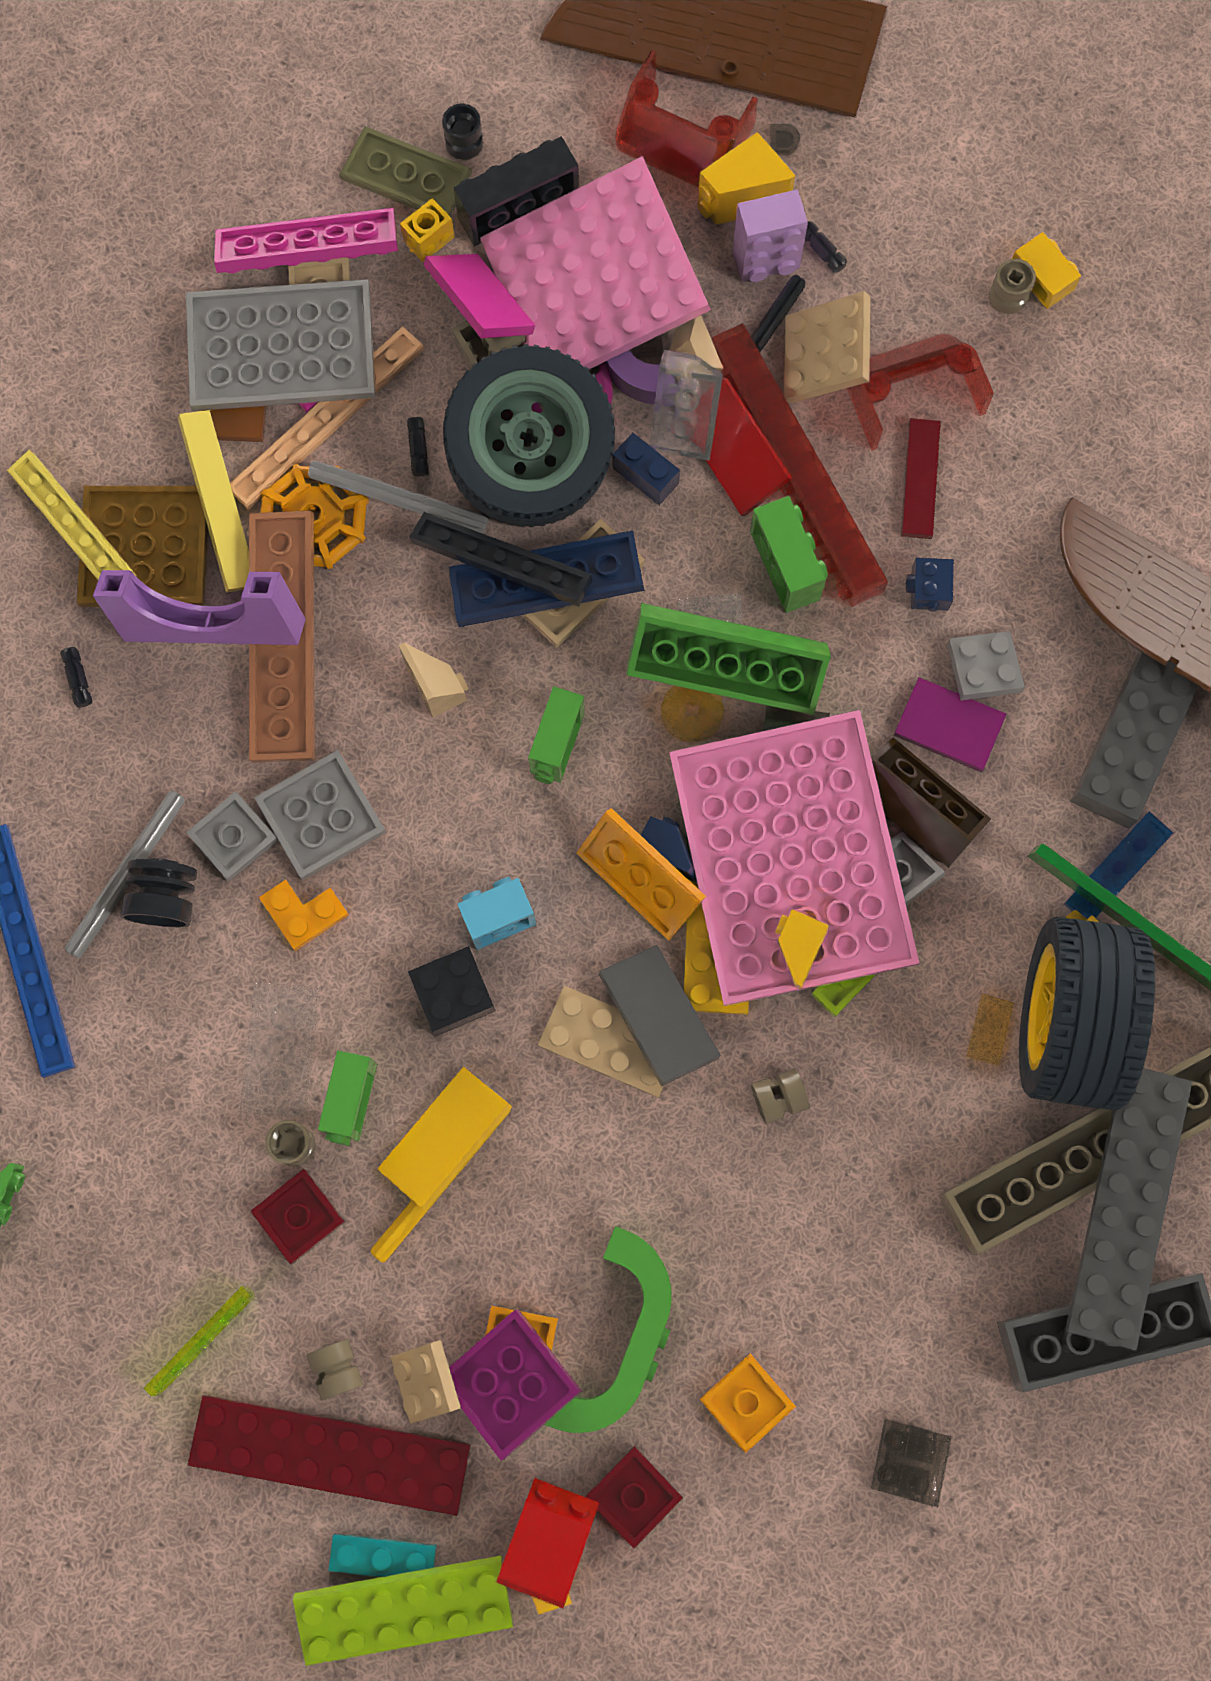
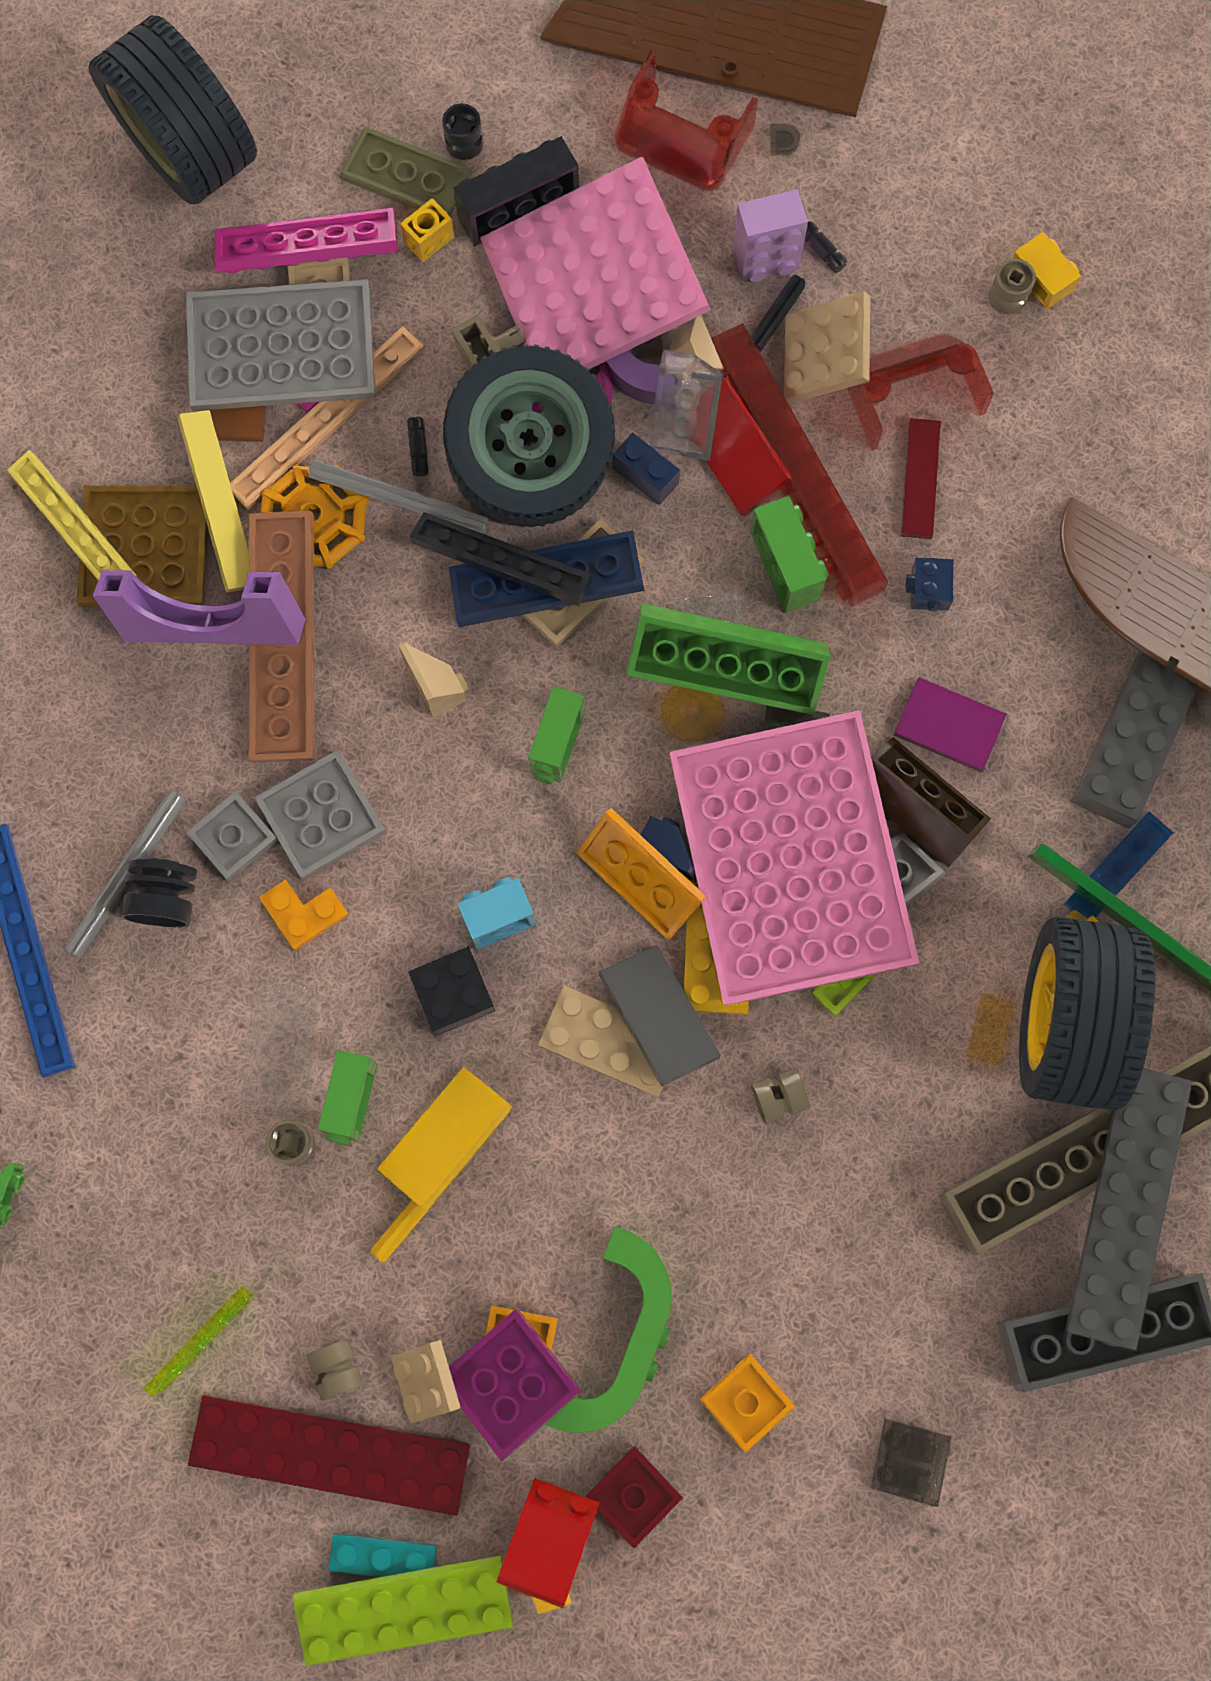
(76, 677): black axle -> none
(173, 109): none -> black wheel
(297, 1216): dark red plate -> none
(479, 295): dark pink tile -> none
(740, 176): yellow slope -> none
(800, 943): yellow slope -> none
(985, 665): light grey plate -> none

